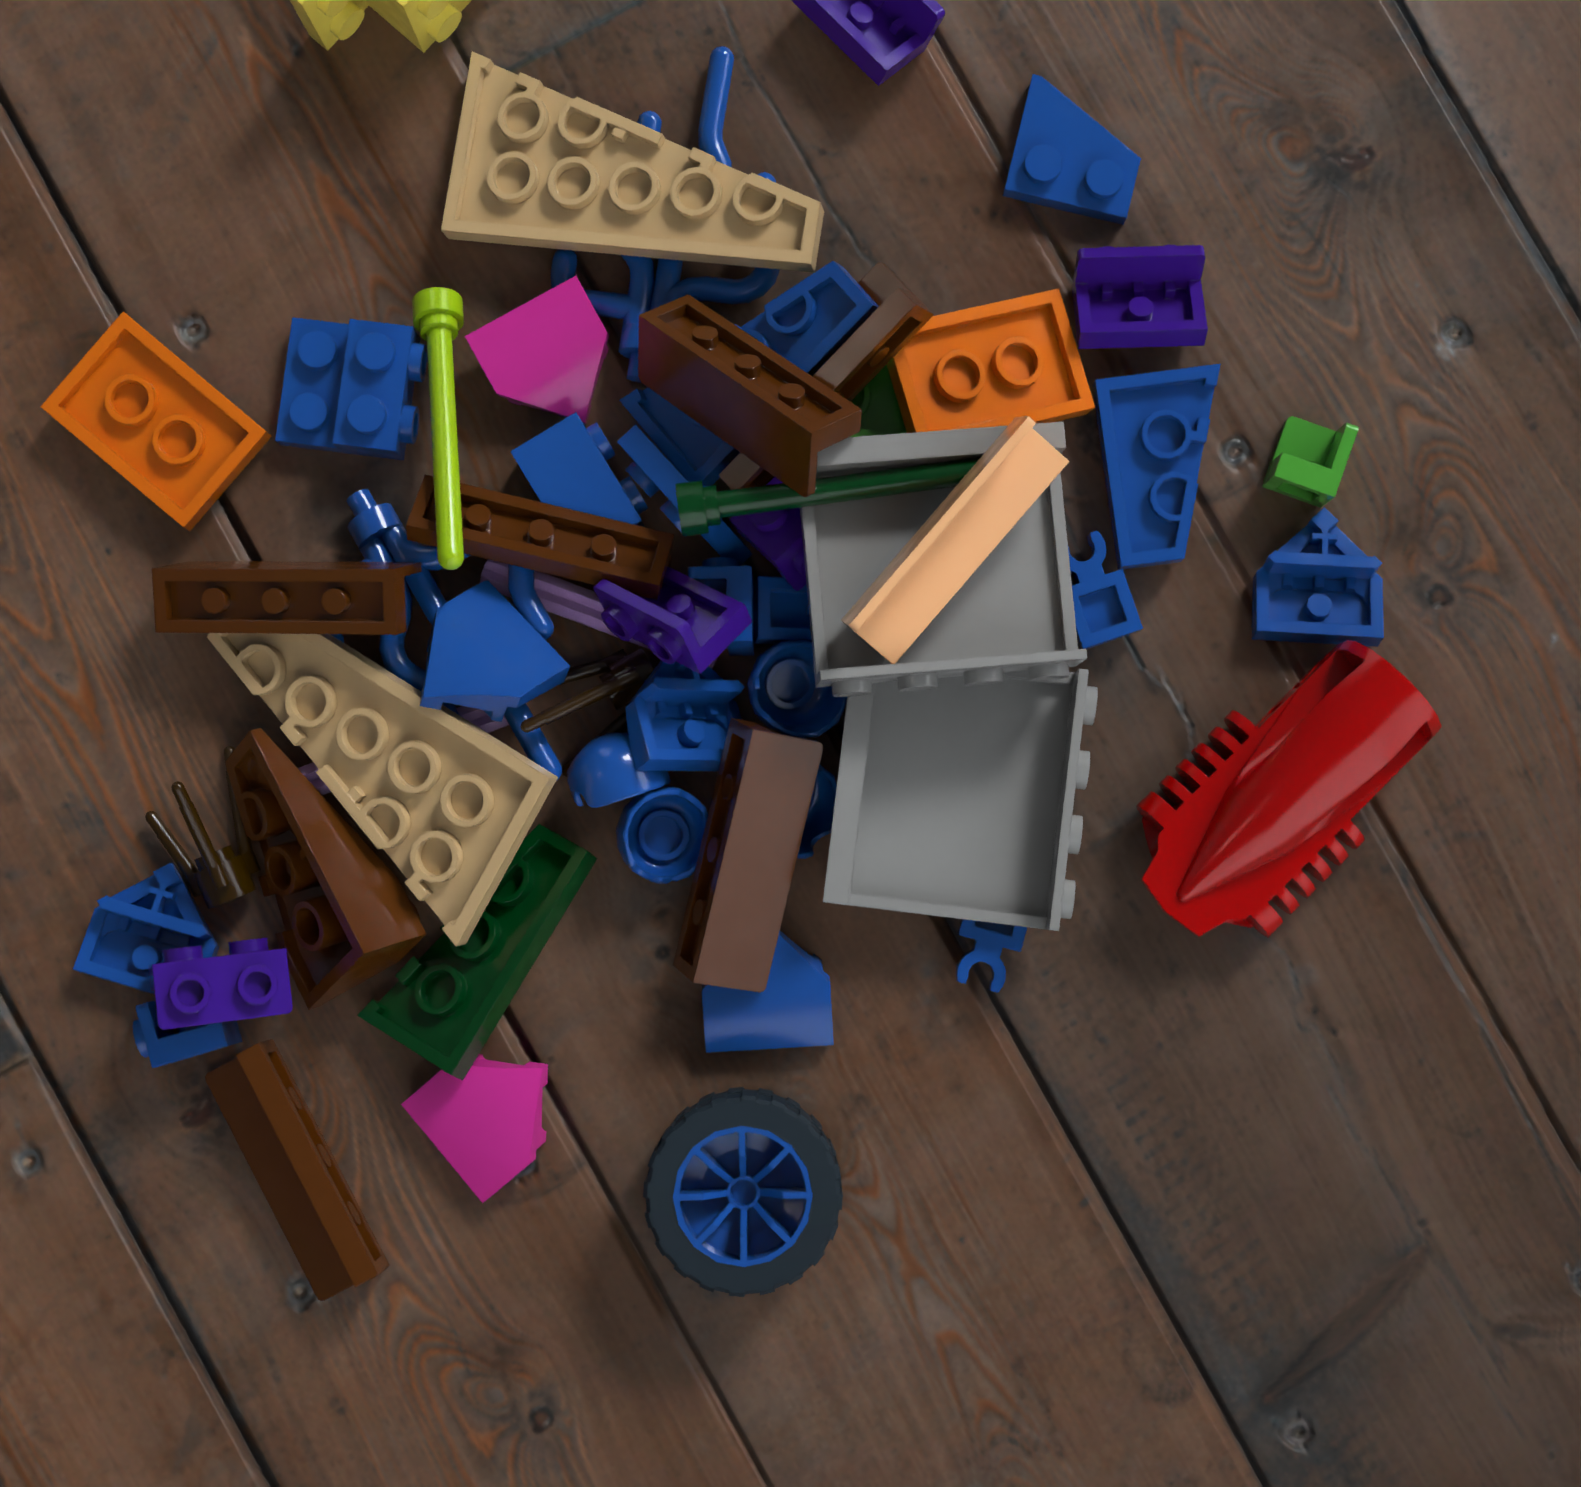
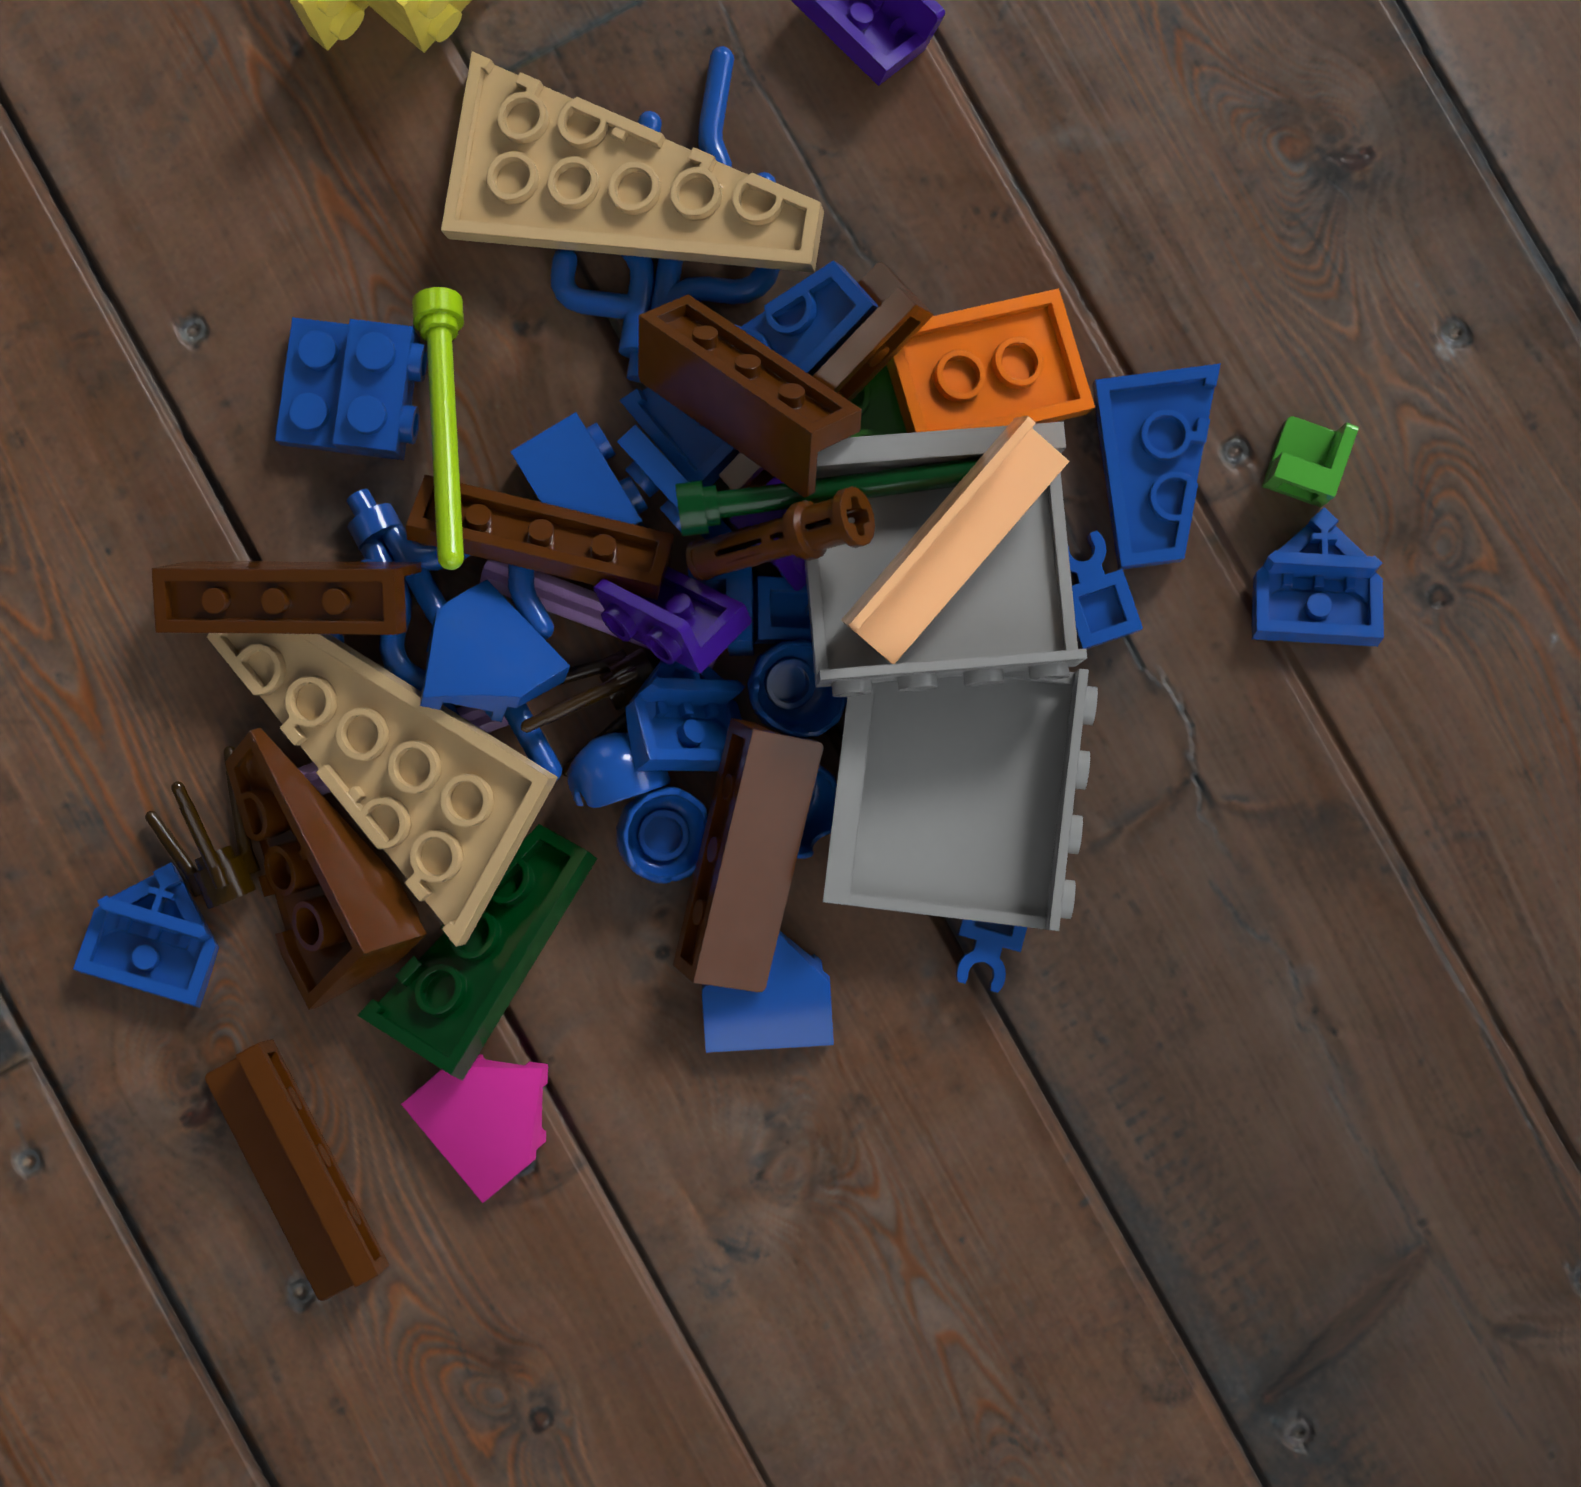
(156, 421): orange plate -> none
(166, 1047): blue bracket -> none
(220, 988): dark purple bracket -> none
(545, 351): dark pink slope -> none
(743, 1192): wheel -> none
(826, 528): none -> reddish brown pin
(1069, 159): blue wing -> none
(1139, 297): dark purple bracket -> none
(1281, 793): red connector -> none

